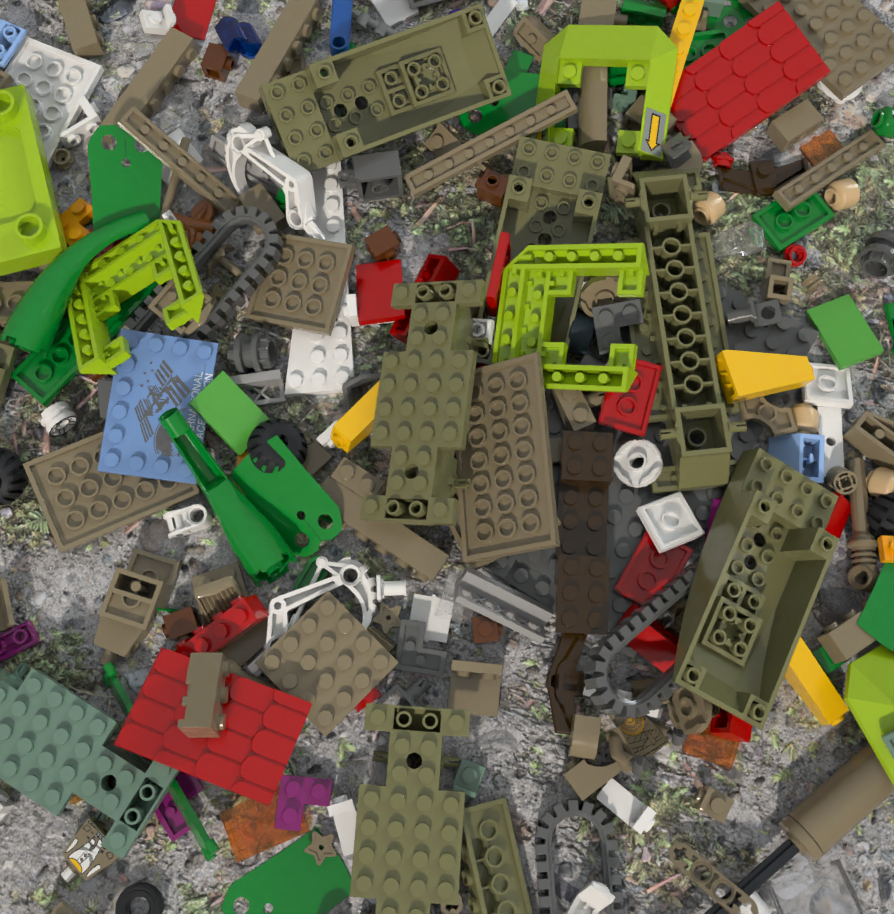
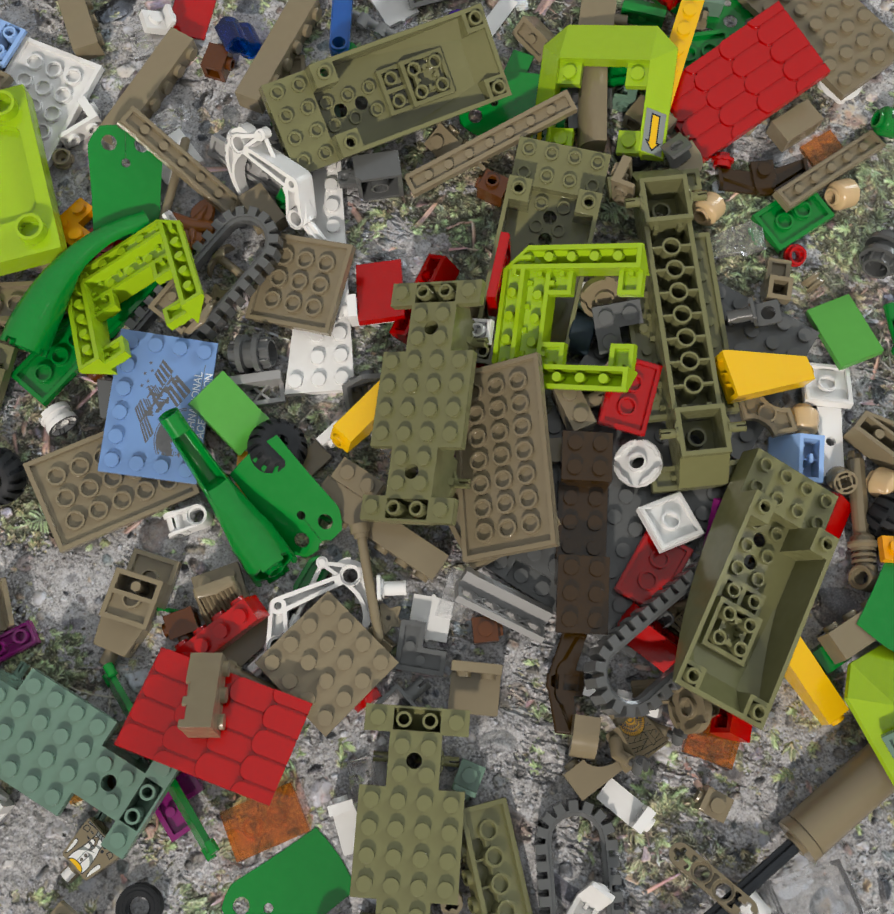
(293, 794): magenta plate -> none
(326, 841): dark tan plate -> none
(360, 533): none -> dark tan piece
(383, 244): reddish brown brick -> none

